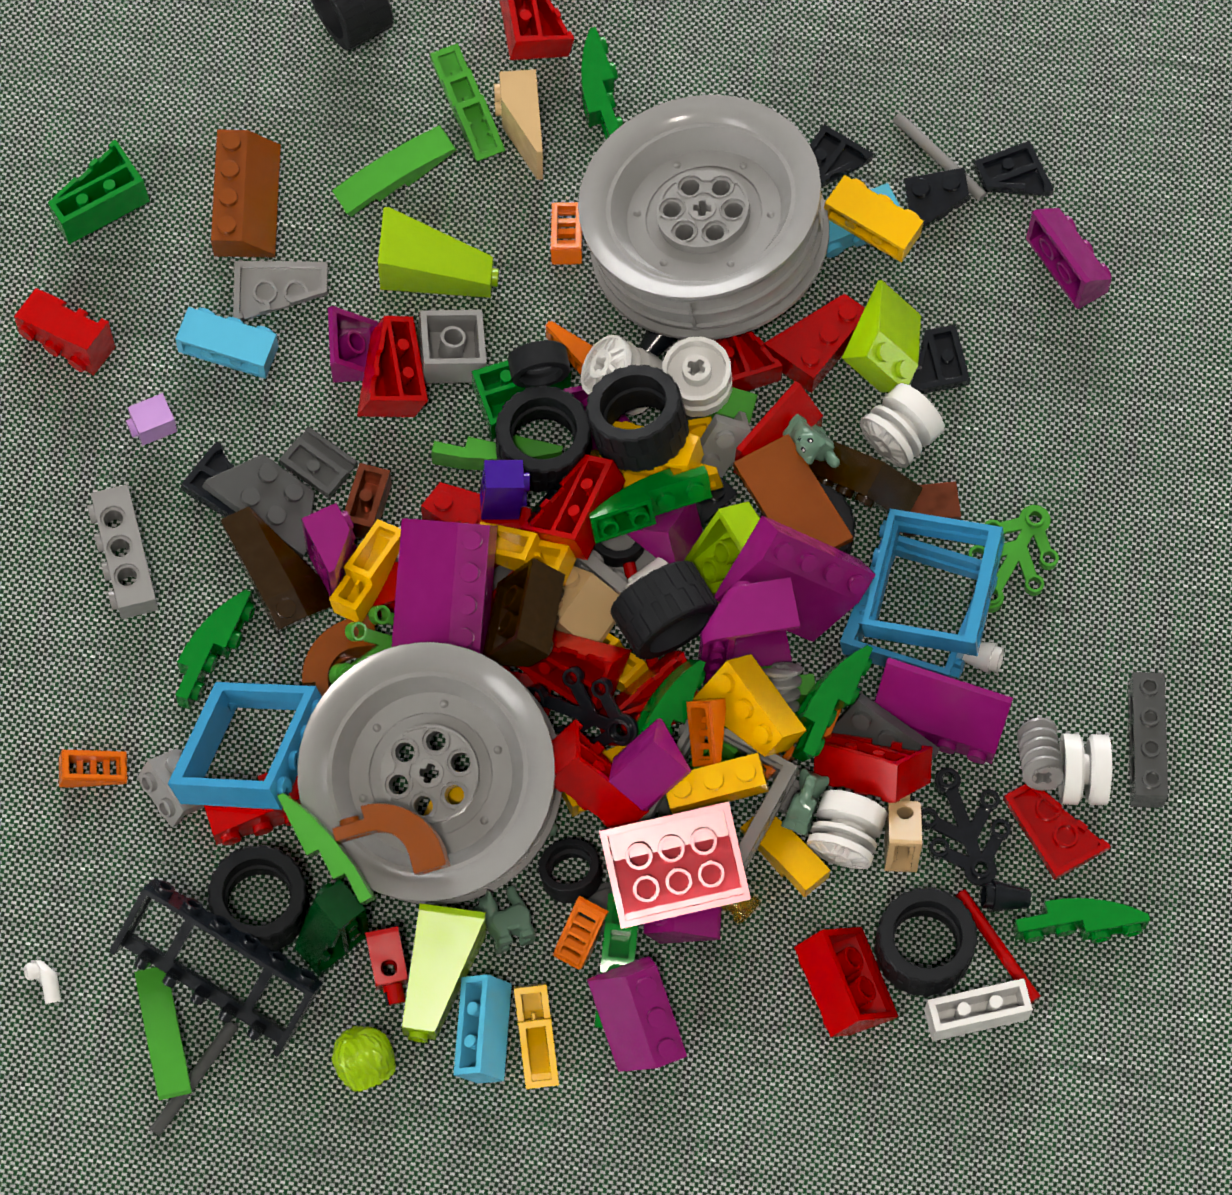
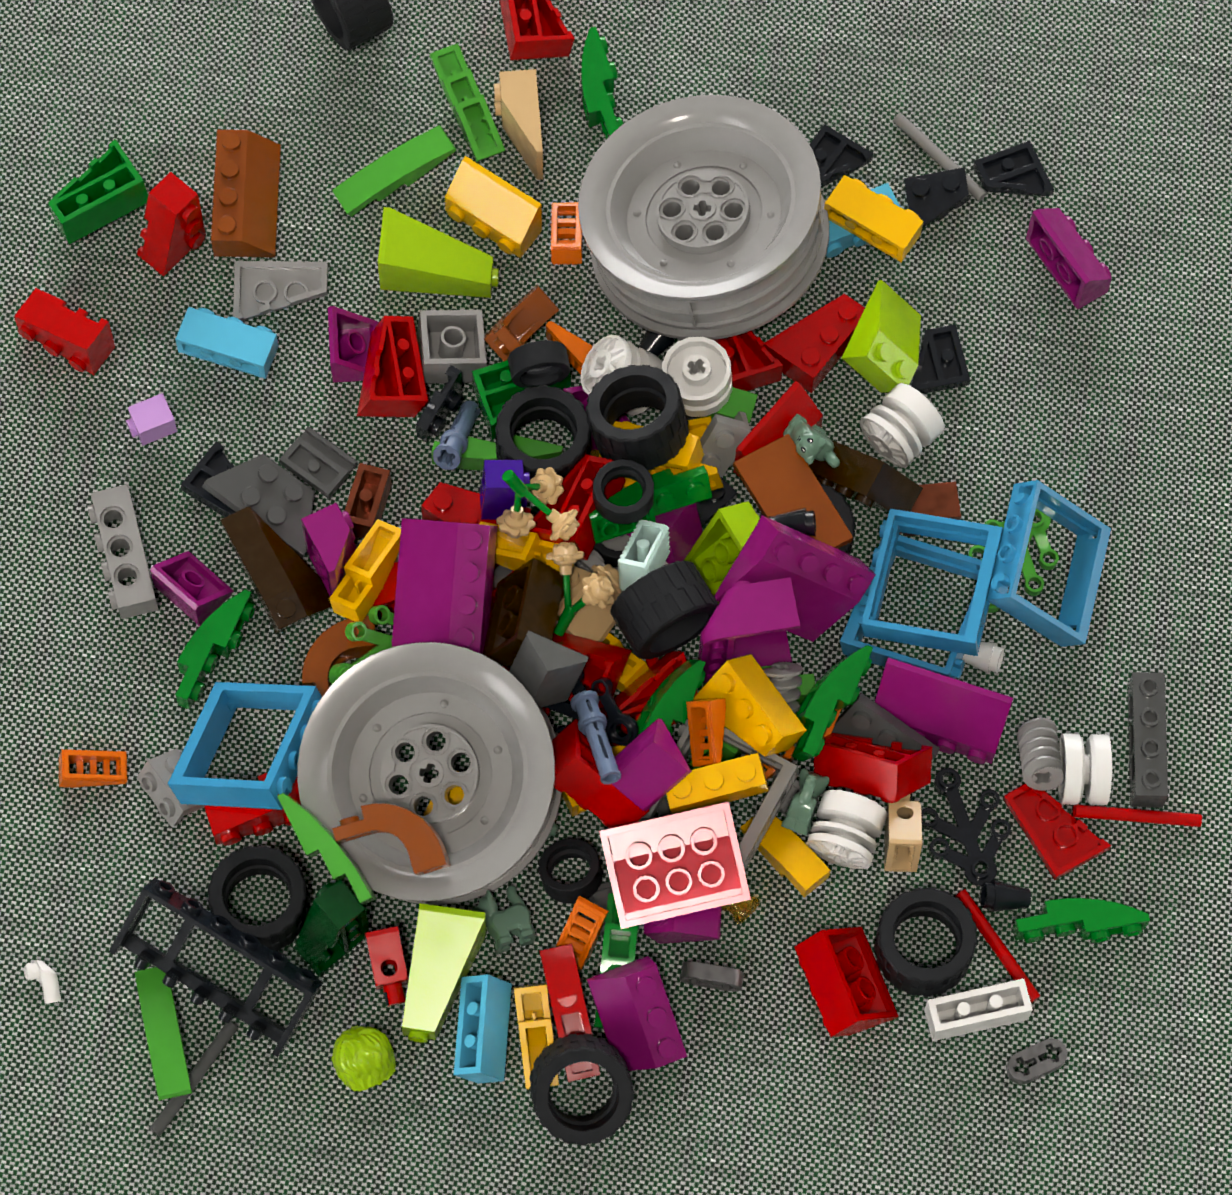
(173, 224): none -> red wedge
(190, 586): none -> magenta slope
(440, 405): none -> black wing
(454, 441): none -> sand blue pin
(493, 208): none -> yellow slope
(520, 322): none -> dark orange arch
(544, 489): none -> tan plant
(547, 669): none -> dark grey slope
(567, 1003): none -> red slope
(591, 1127): none -> black tyre
(593, 725): none -> sand blue pin
(597, 587): none -> tan plant
(624, 469): none -> black tyre
(644, 552): none -> light aqua brick
(712, 976): none -> flat silver beam
(799, 520): none -> black cone
(1039, 1068): none -> flat silver beam
(1083, 572): none -> dark azure window
(1137, 815): none -> red bar

